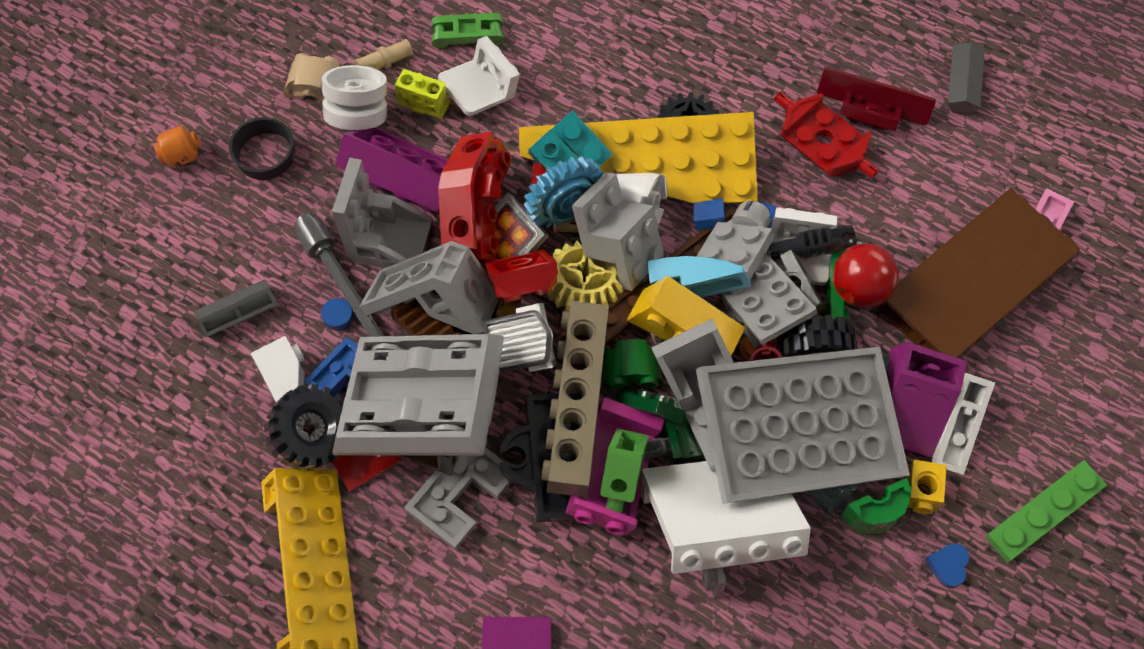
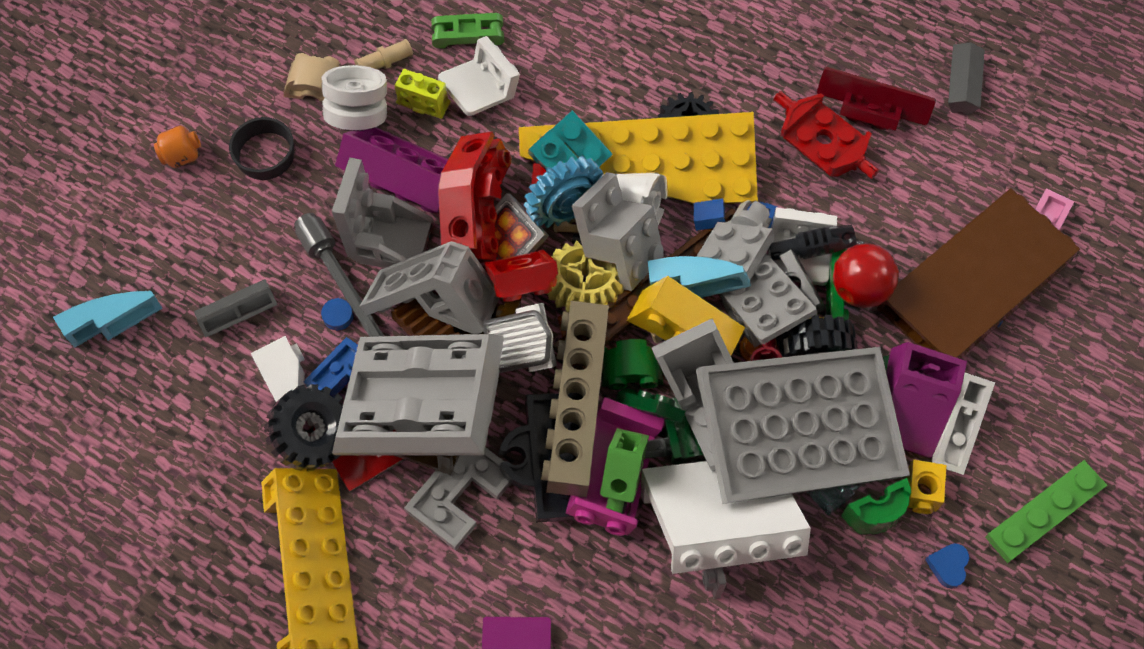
(106, 315): none -> medium azure slope

